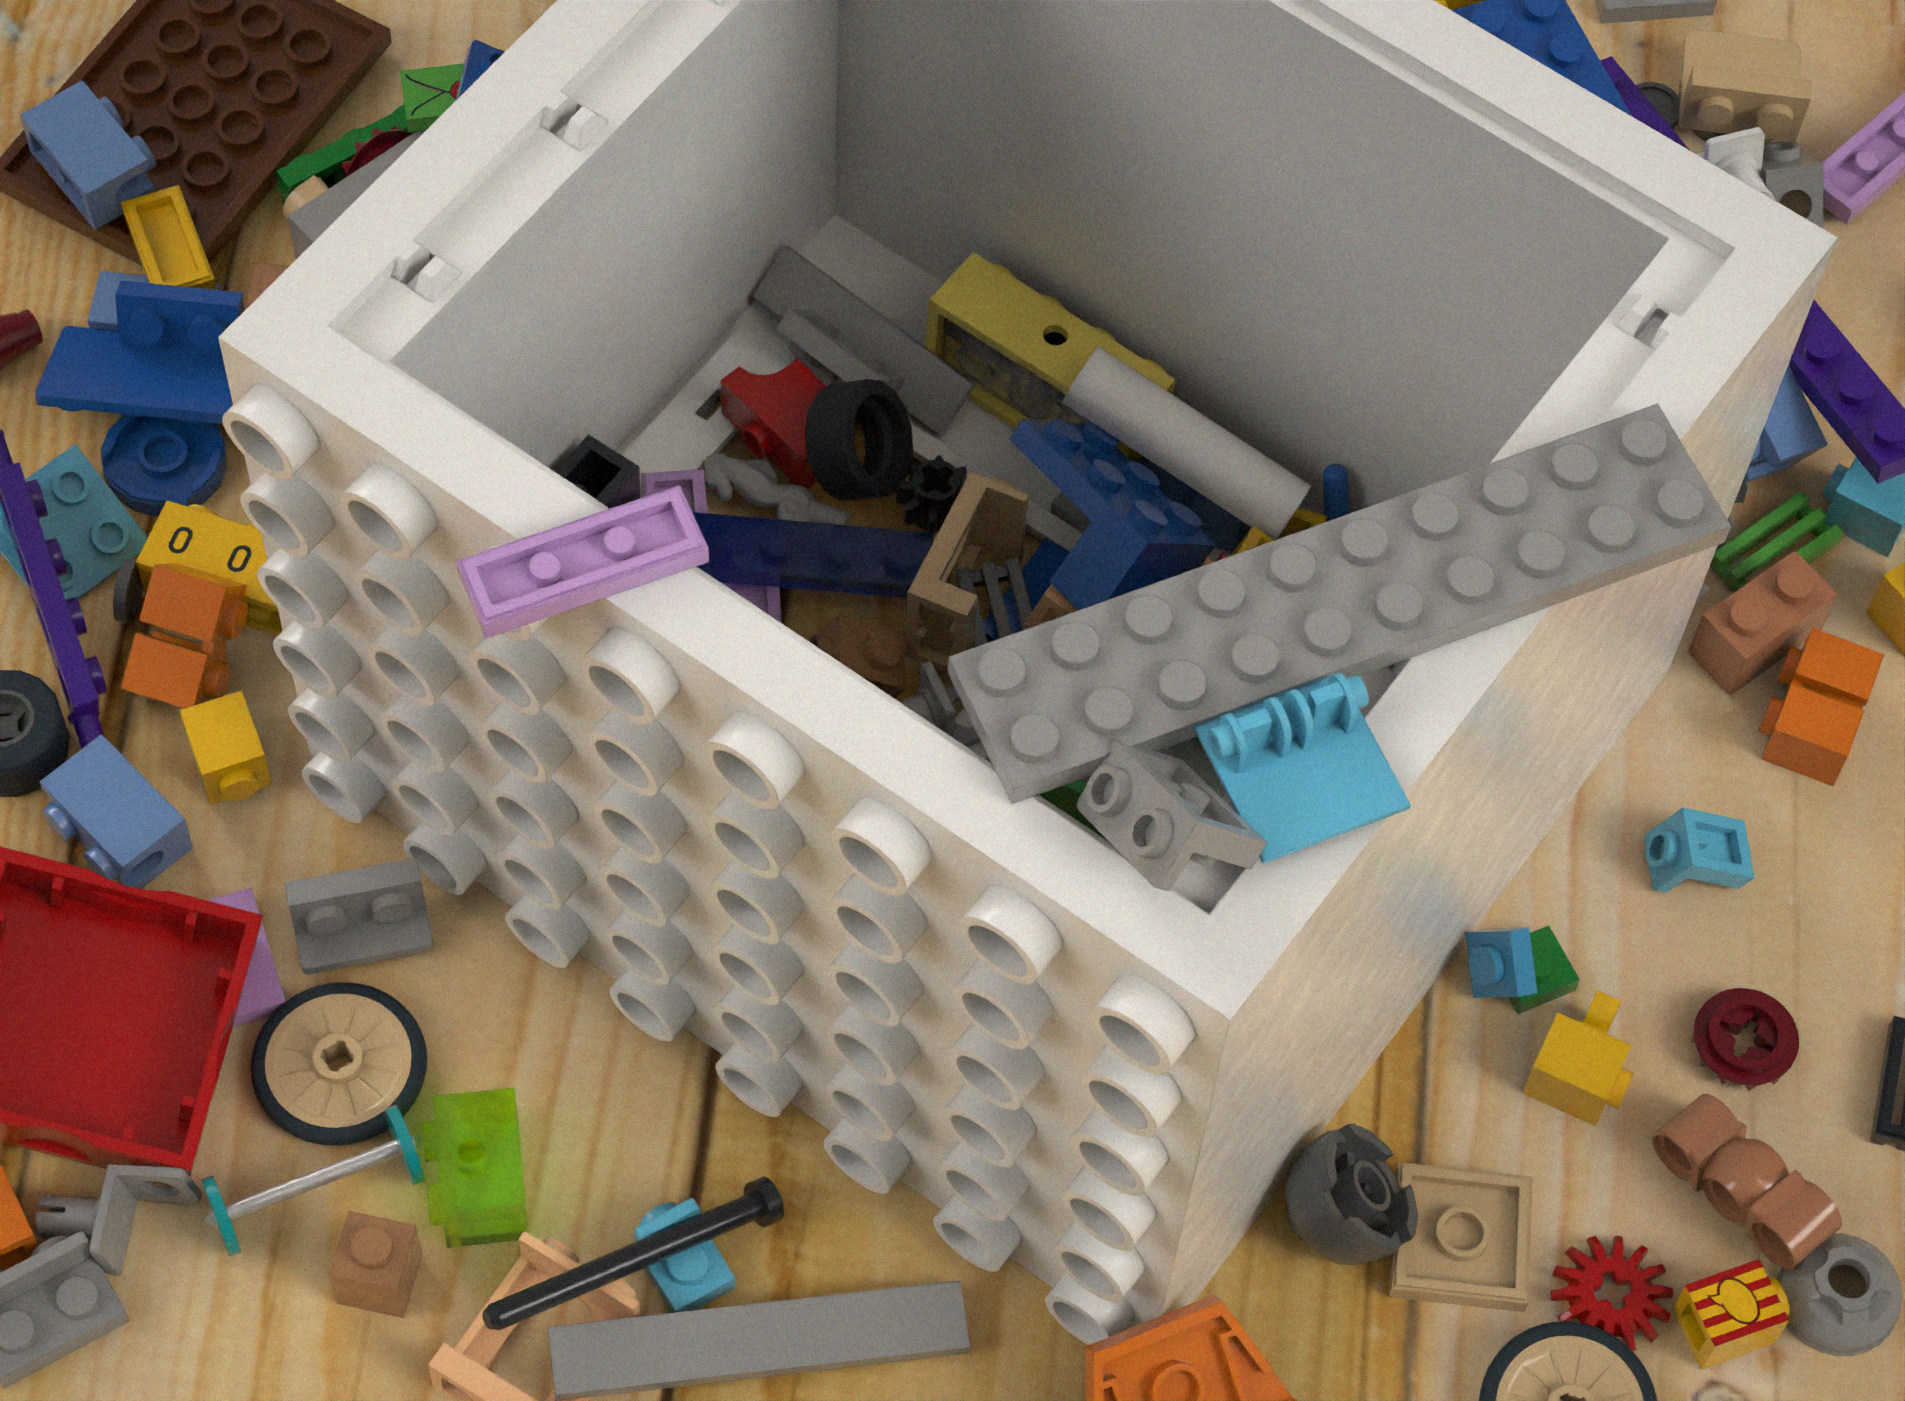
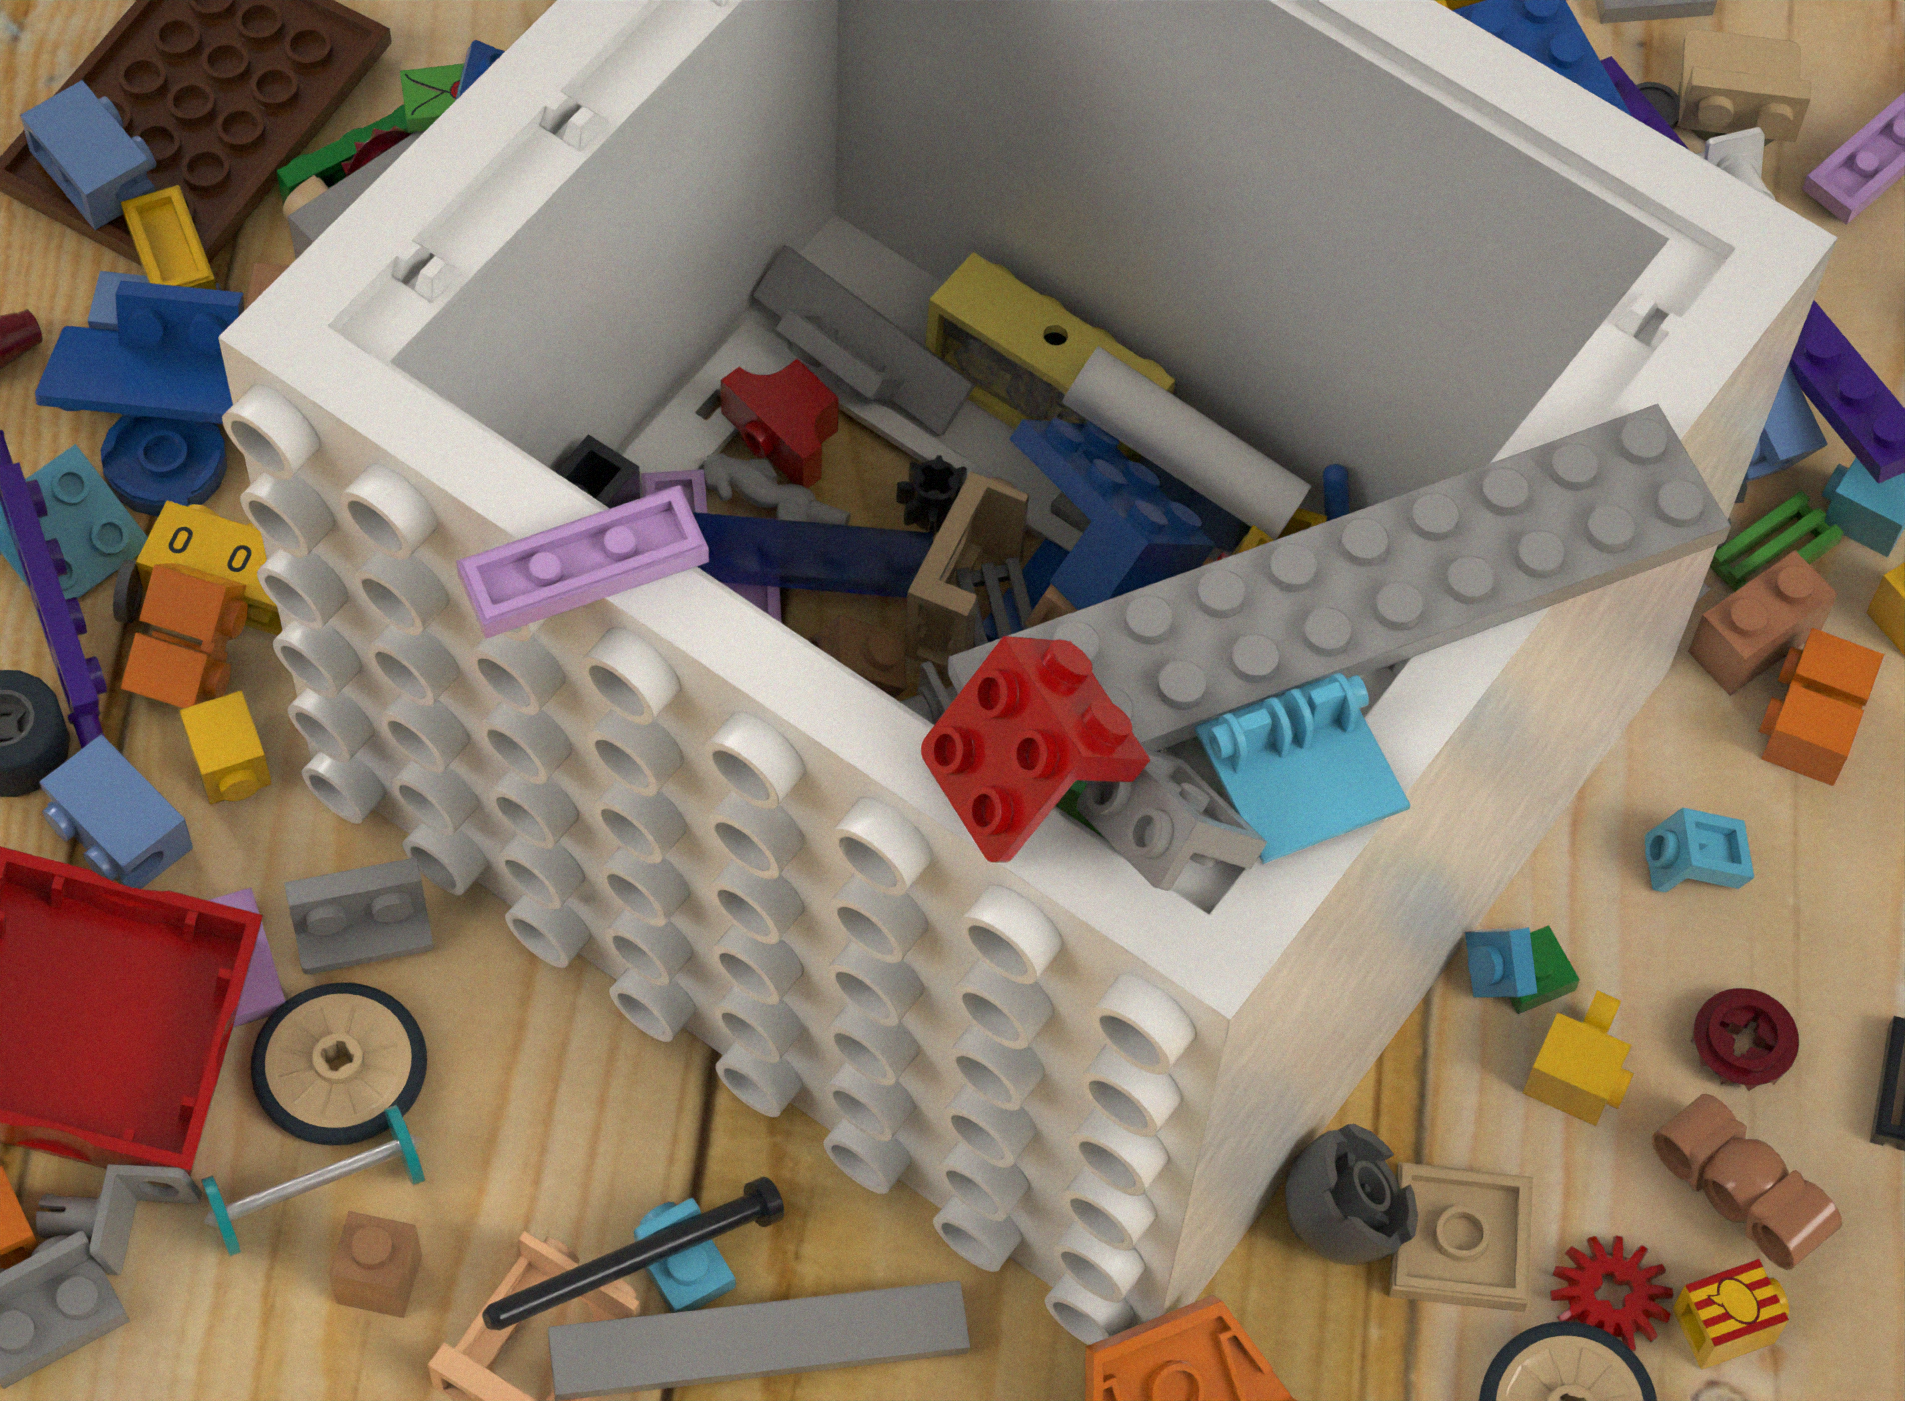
(478, 1168): clear neon green brick -> none
(831, 440): black tyre -> none
(1023, 737): none -> red bracket
(1792, 168): light grey bracket -> none
(1835, 1322): light grey piece -> none

